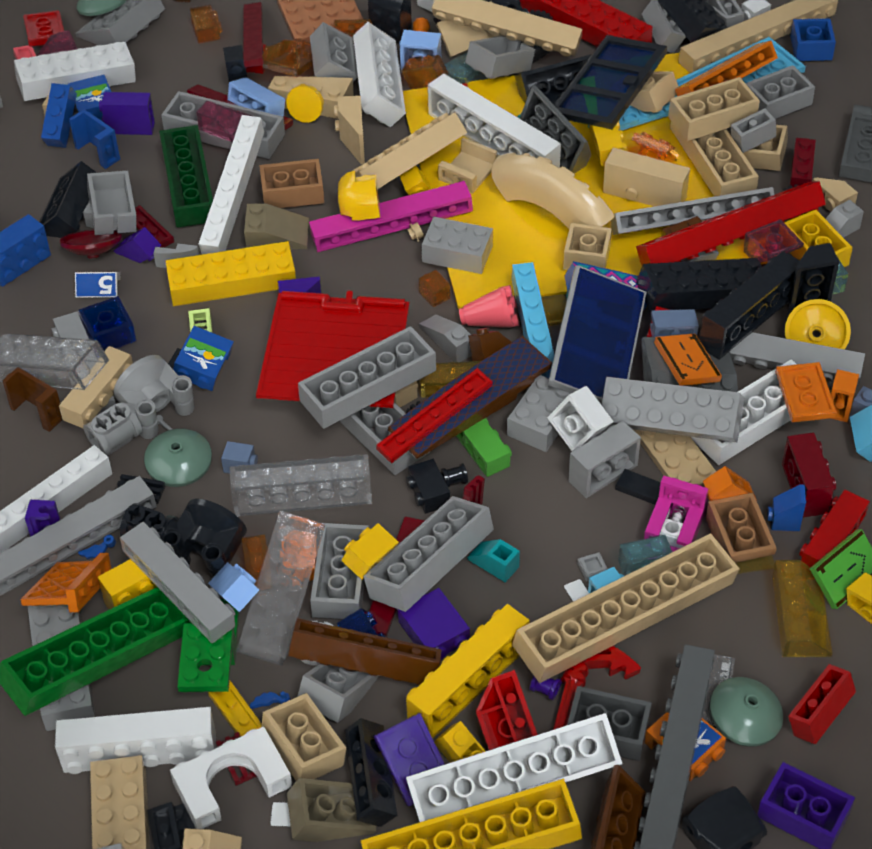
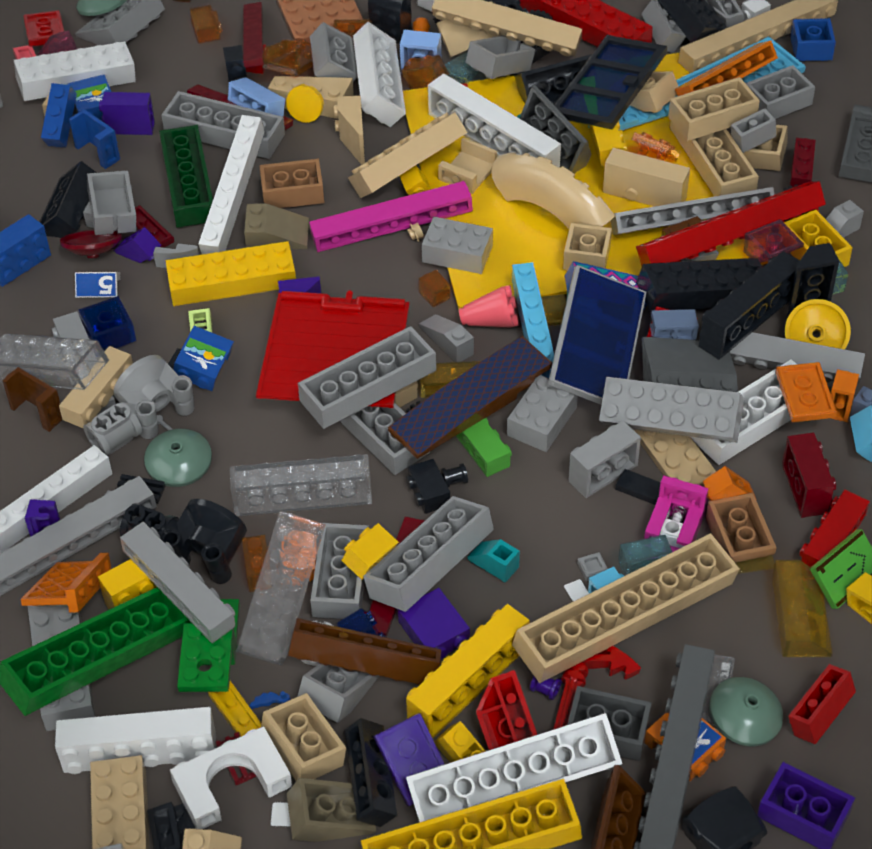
(93, 551): blue piece -> none
(219, 120): clear pink slope -> none
(234, 585): light blue brick -> none
(238, 454): sand blue brick -> none
(358, 196): yellow brick -> none
(434, 415): red tile -> none
(474, 490): dark red tile -> none
(486, 343): reddish brown slope -> none
(580, 418): white brick -> none
(687, 359): orange tile -> none
(787, 510): blue slope -> none
(836, 192): tan slope -> none

